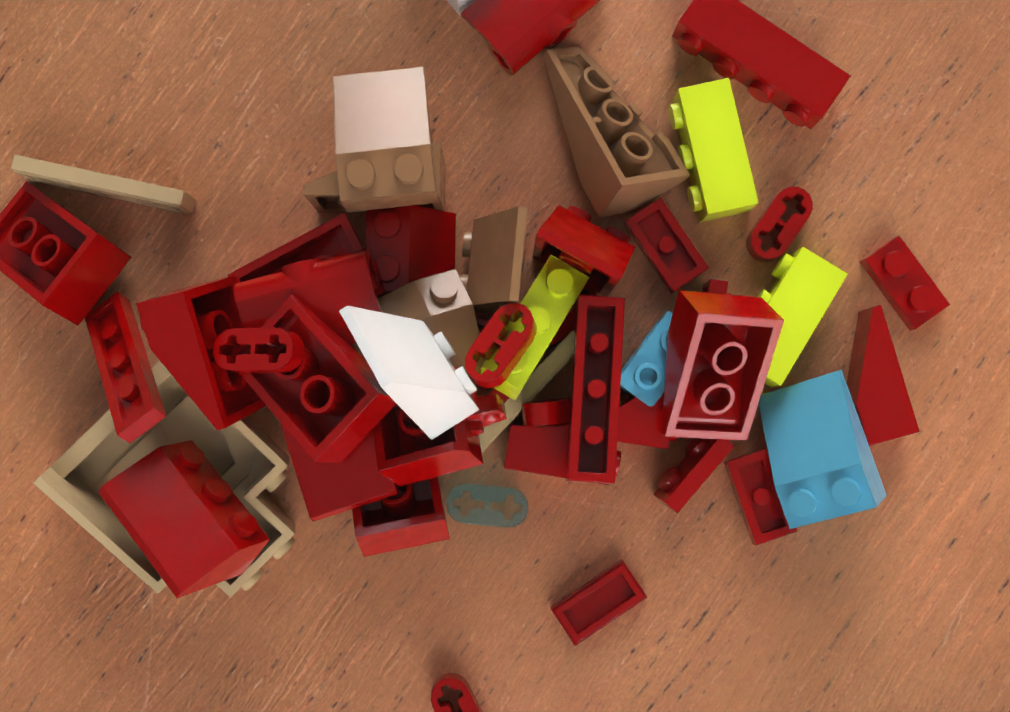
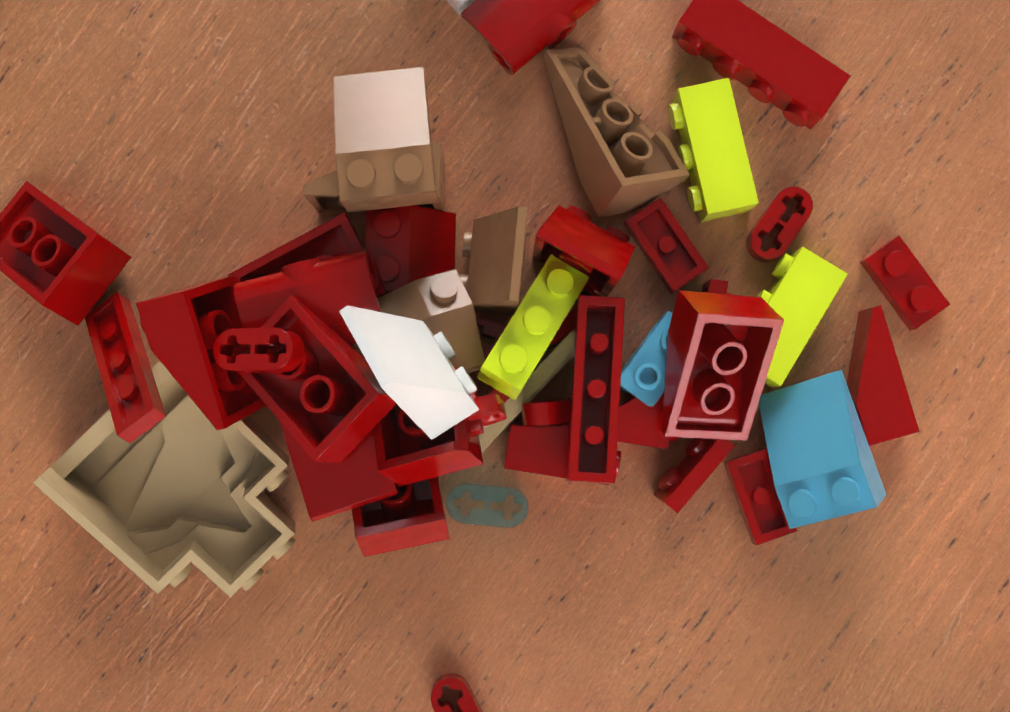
(103, 185): tan tile -> none
(185, 518): red slope -> none
(492, 339): red beam -> none
(598, 602): red tile -> none

